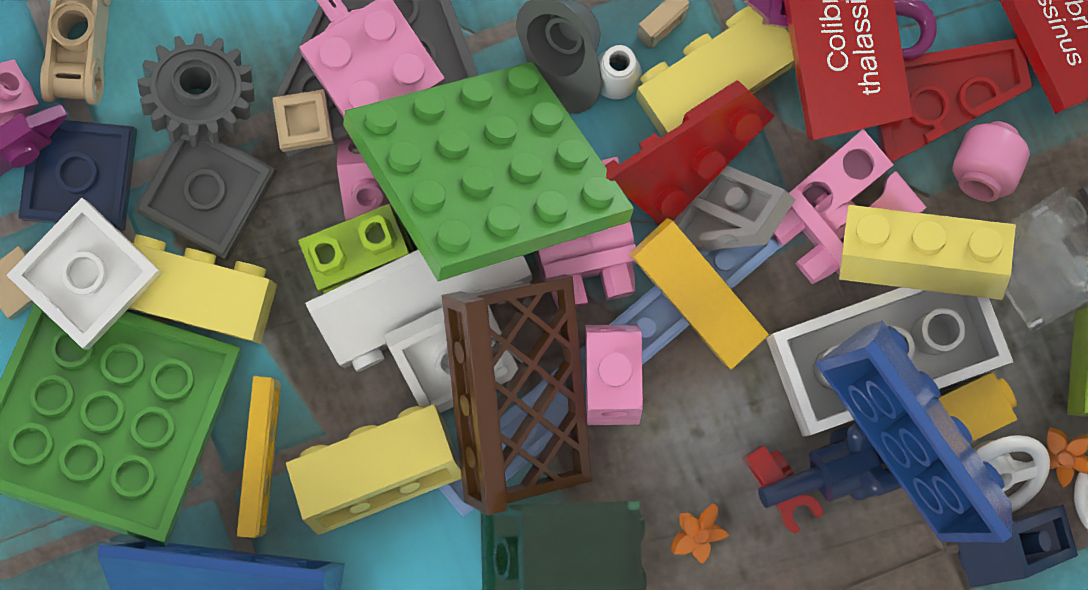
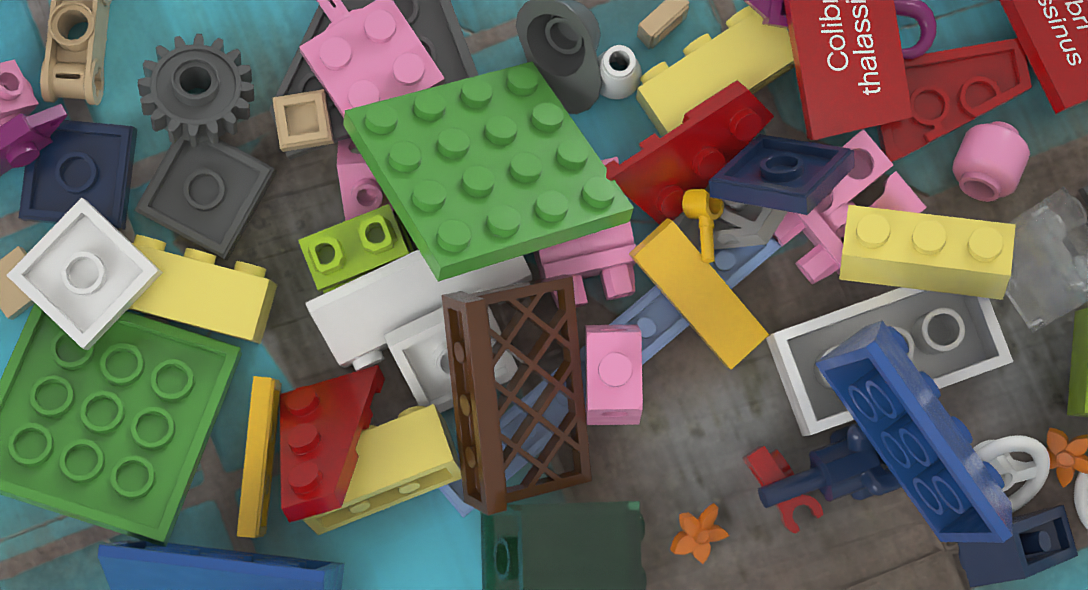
(320, 439): none -> red wing
(699, 205): none -> yellow hand
(782, 174): none -> dark blue tile
(981, 404): yellow brick -> none

